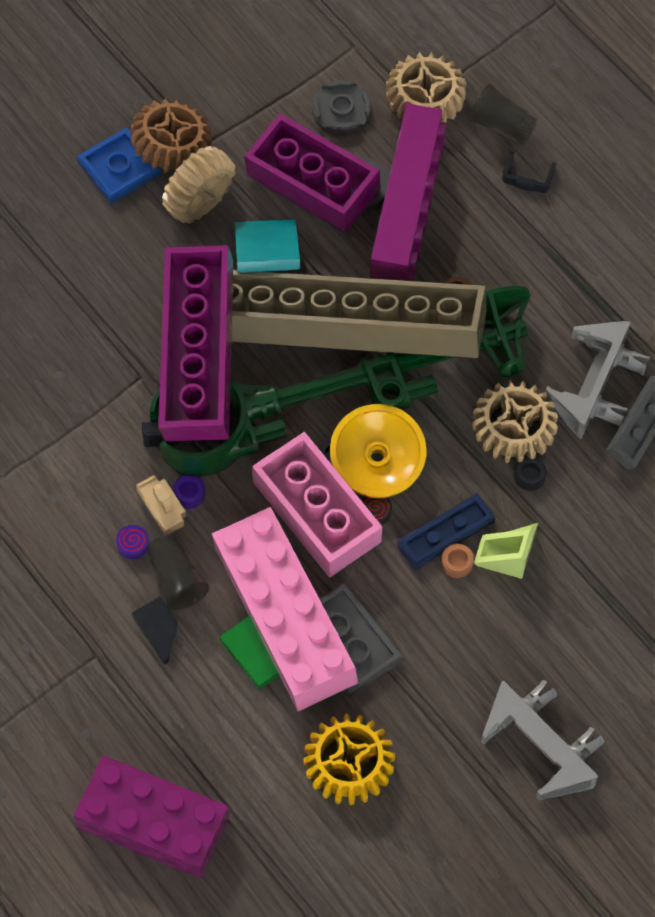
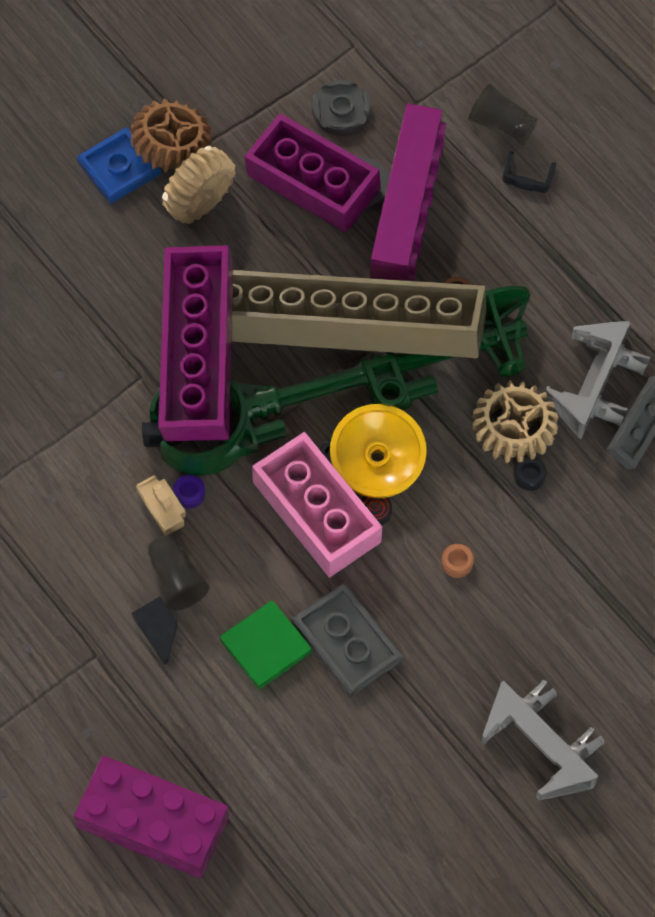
(132, 541): dark purple tile -> none
(267, 246): teal tile -> none
(285, 609): bright pink brick -> none
(362, 752): yellow gear -> none
(438, 78): tan gear -> none
(447, 529): dark blue tile -> none
(506, 550): yellowish green slope -> none

